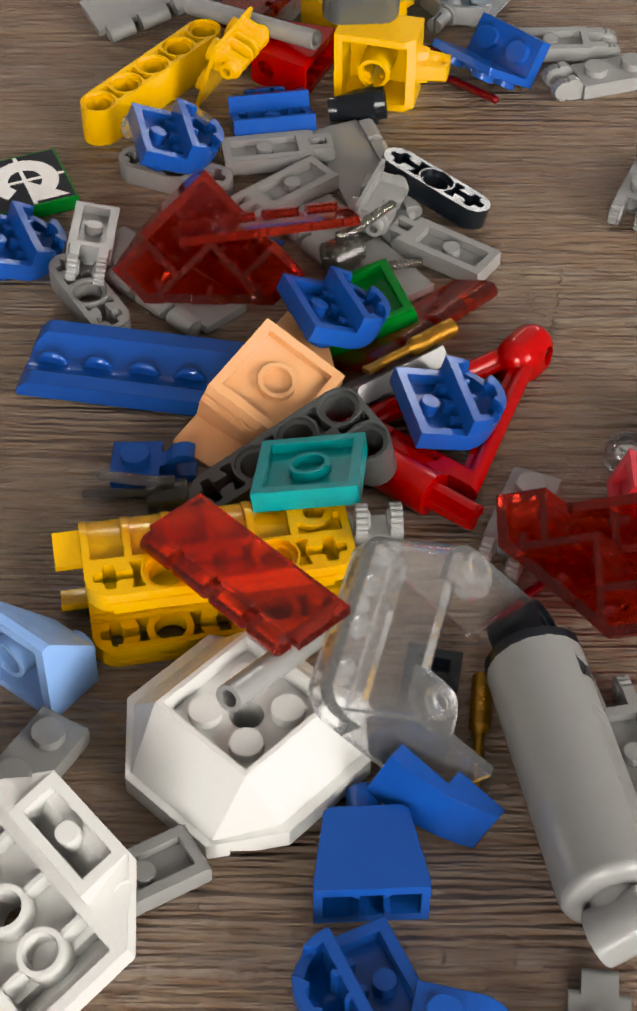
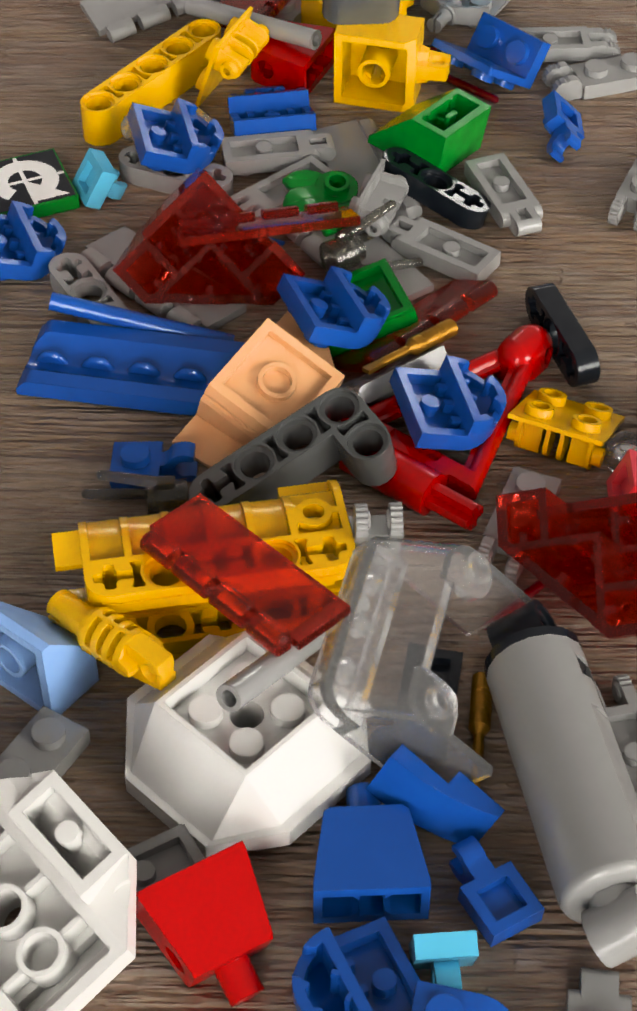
(91, 239): light grey hinge -> none
(97, 180): none -> medium azure tile
(113, 639): none -> yellow hinge
(128, 318): none -> blue bar
(210, 922): none -> red torso
(309, 472): teal tile -> none
(316, 187): none -> green plate
(359, 105): black cone -> none
(438, 129): none -> green slope
(444, 955): none -> medium azure tile
(492, 896): none -> blue plate
(508, 194): none -> light grey hinge
(551, 411): none -> yellow hinge
(563, 124): none -> blue plate
(571, 346): none -> black beam

